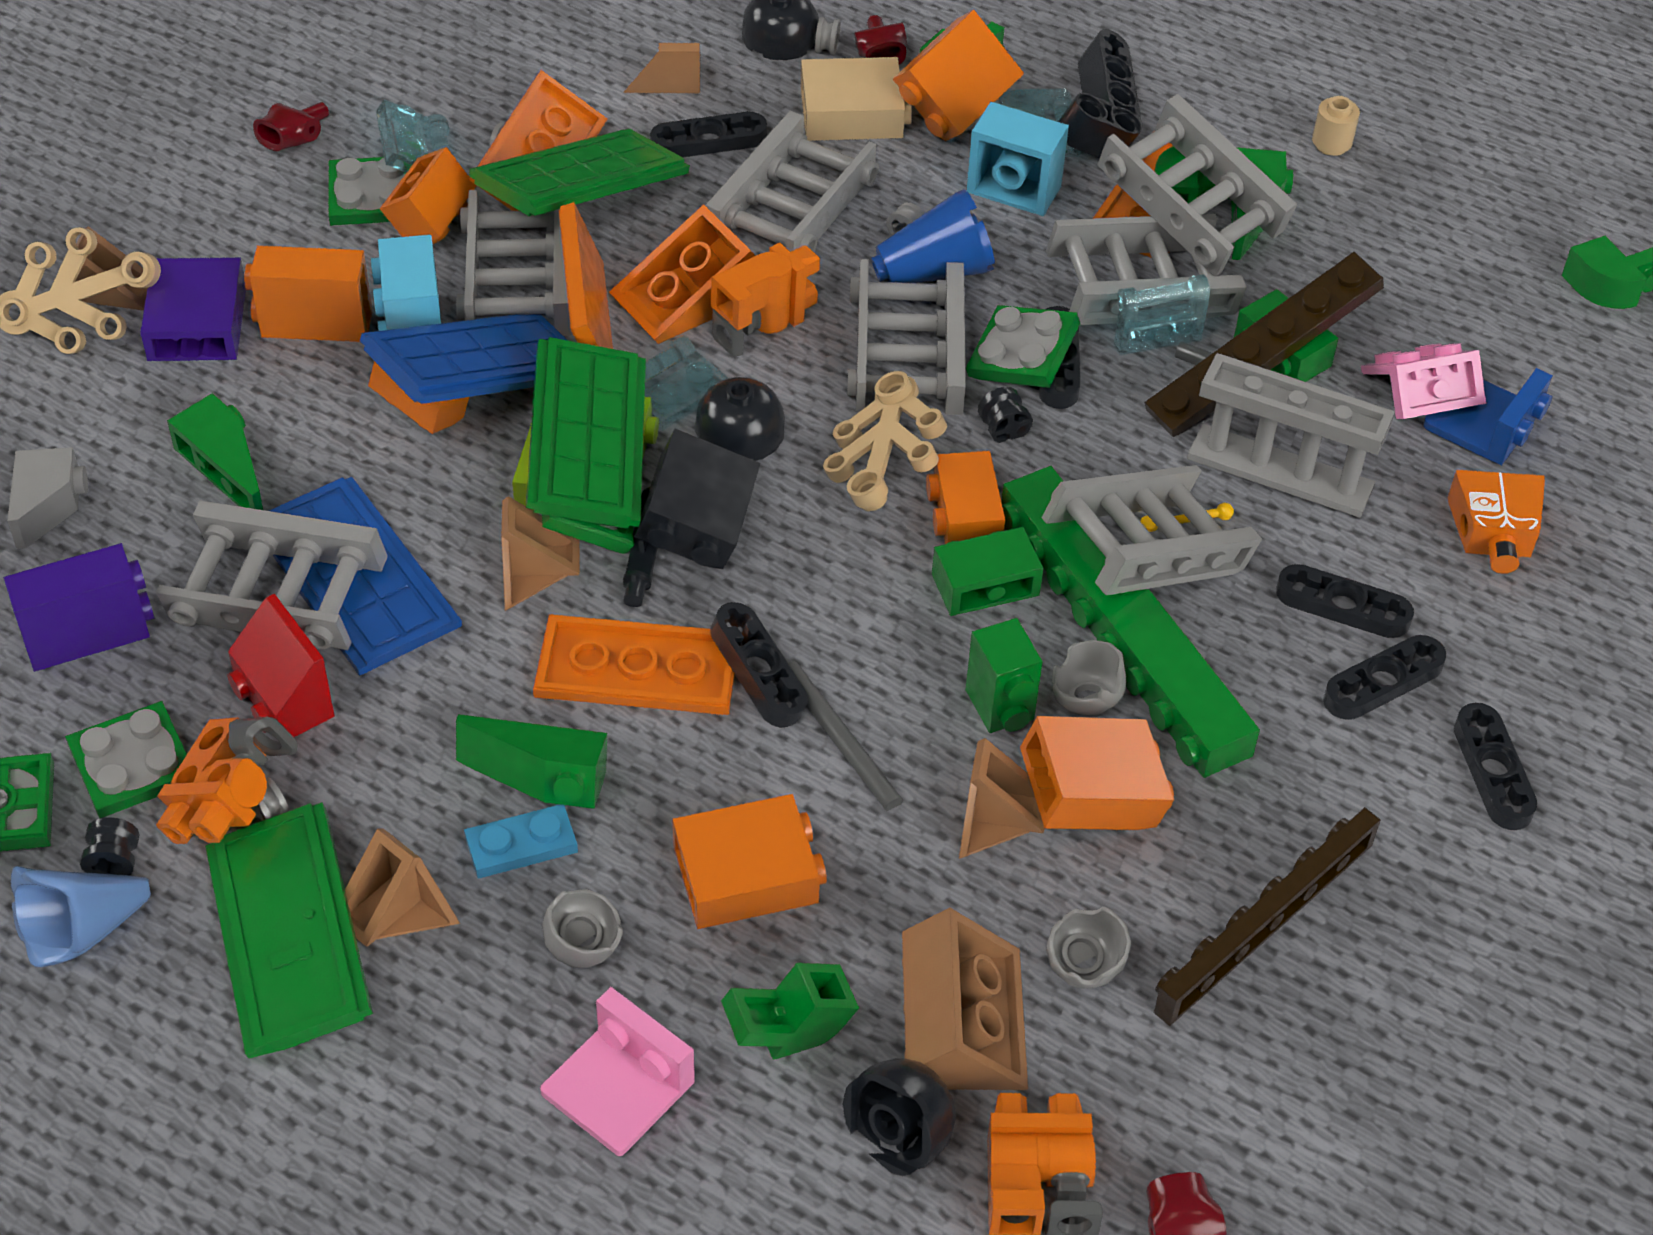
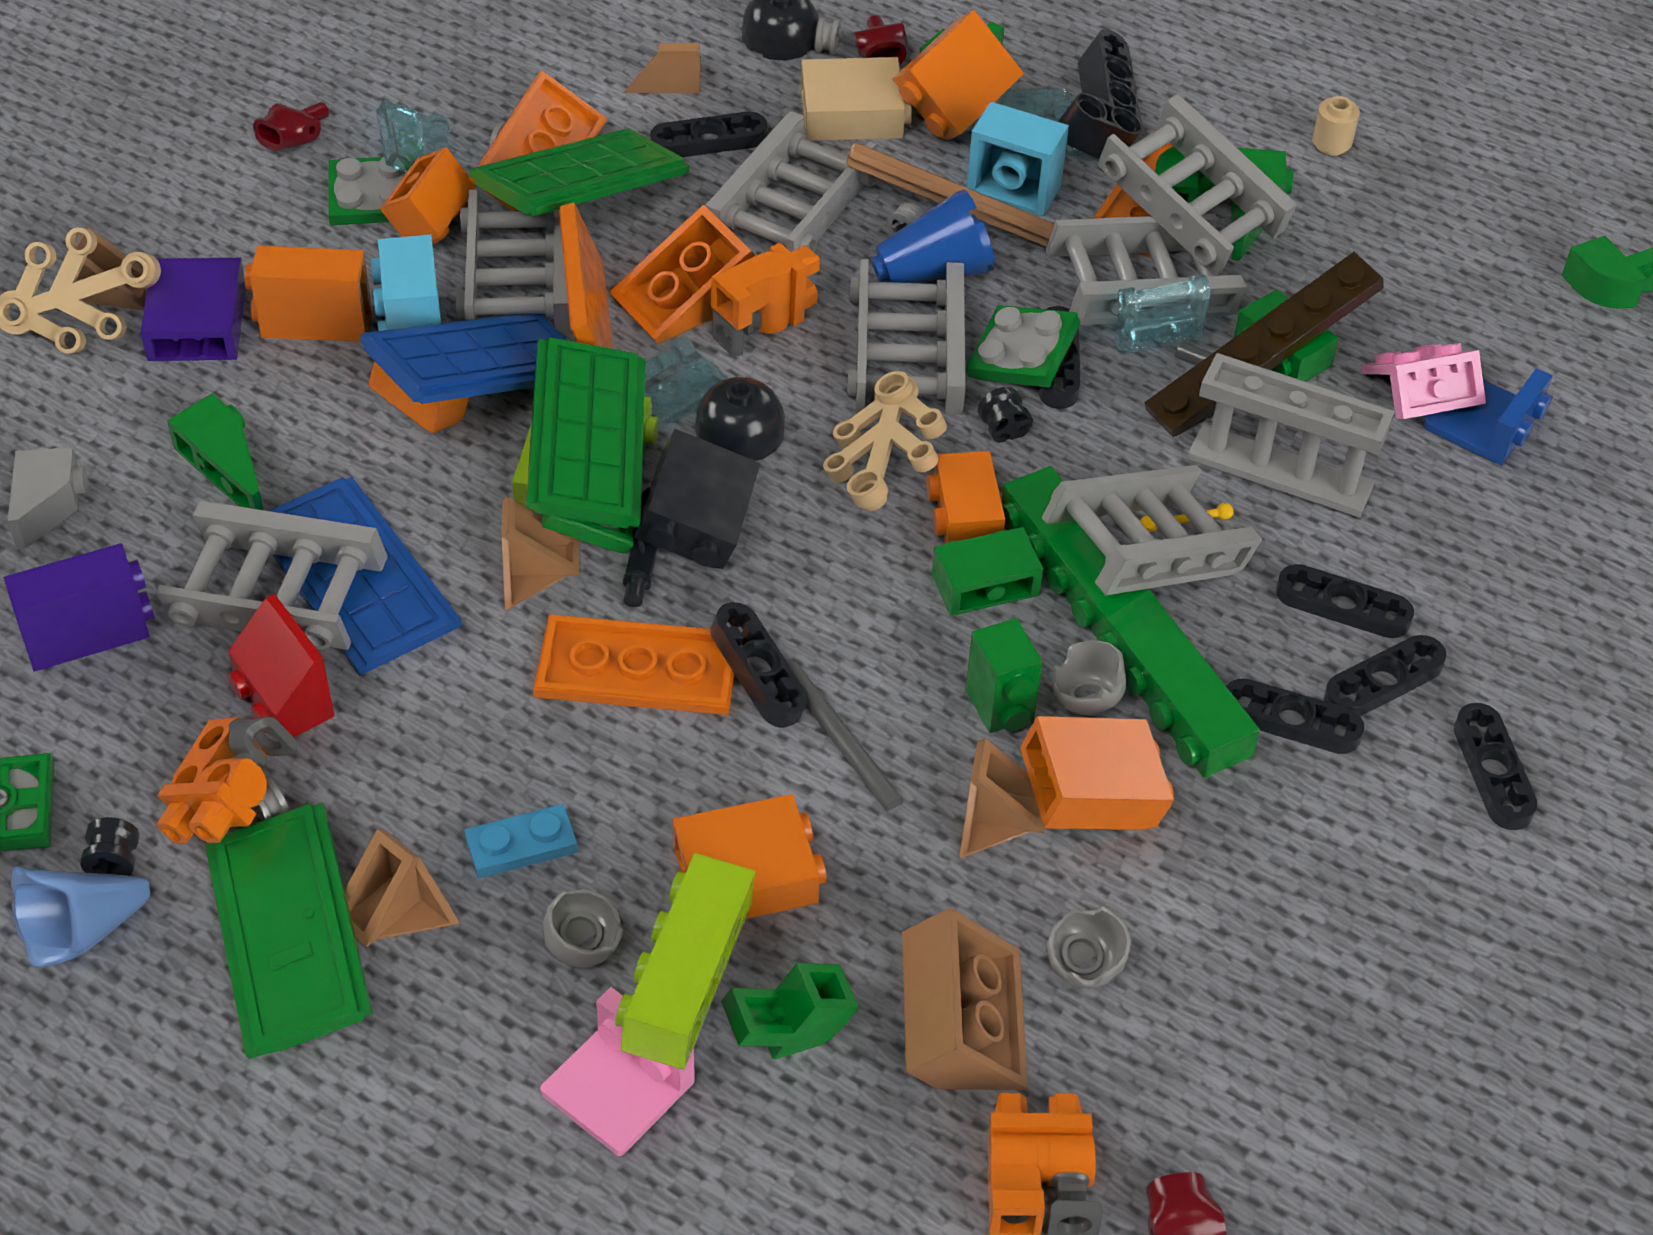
(127, 758): light grey piece -> none
(536, 759): green slope -> none
(686, 961): none -> lime brick
(896, 1105): black cylinder -> none
(938, 189): none -> medium nougat axle
(1253, 926): dark brown plate -> none
(1308, 707): none -> black beam
(1497, 514): orange torso -> none

